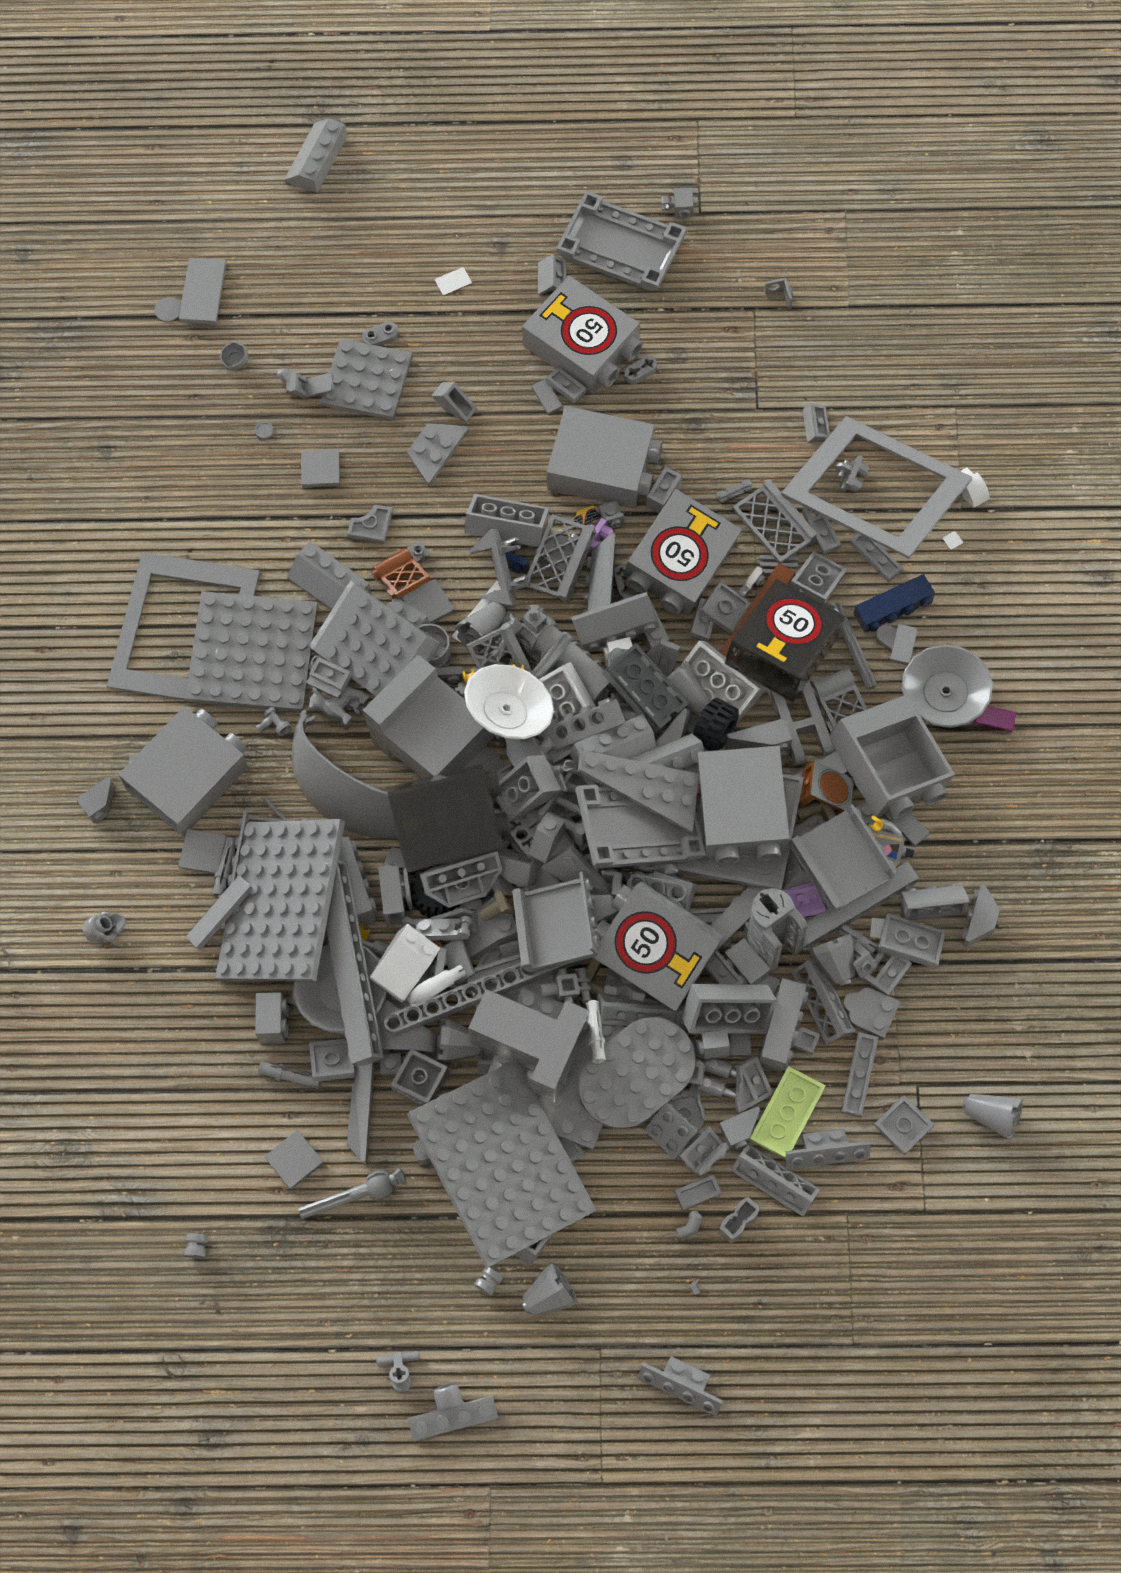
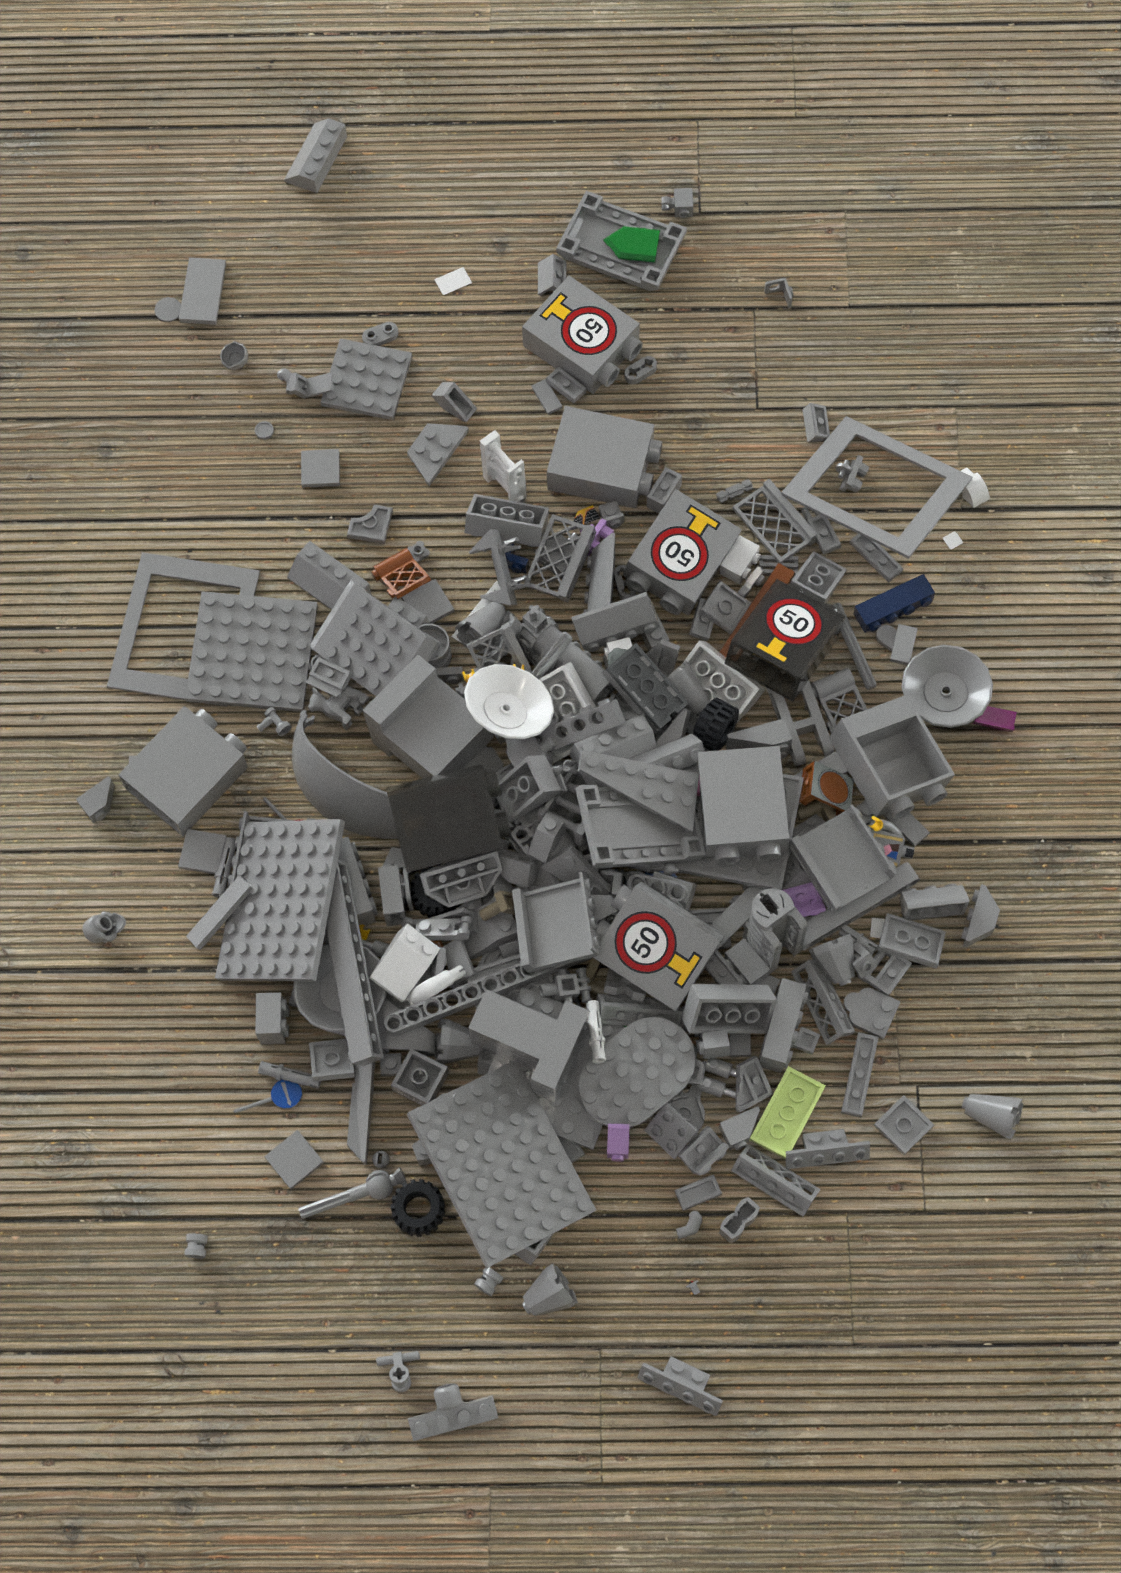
(283, 1094): none -> blue piece
(385, 1159): none -> light grey hinge
(409, 1192): none -> black tyre
(500, 467): none -> white fence
(618, 1142): none -> lavender slope
(634, 243): none -> green tile
(740, 559): none -> white brick

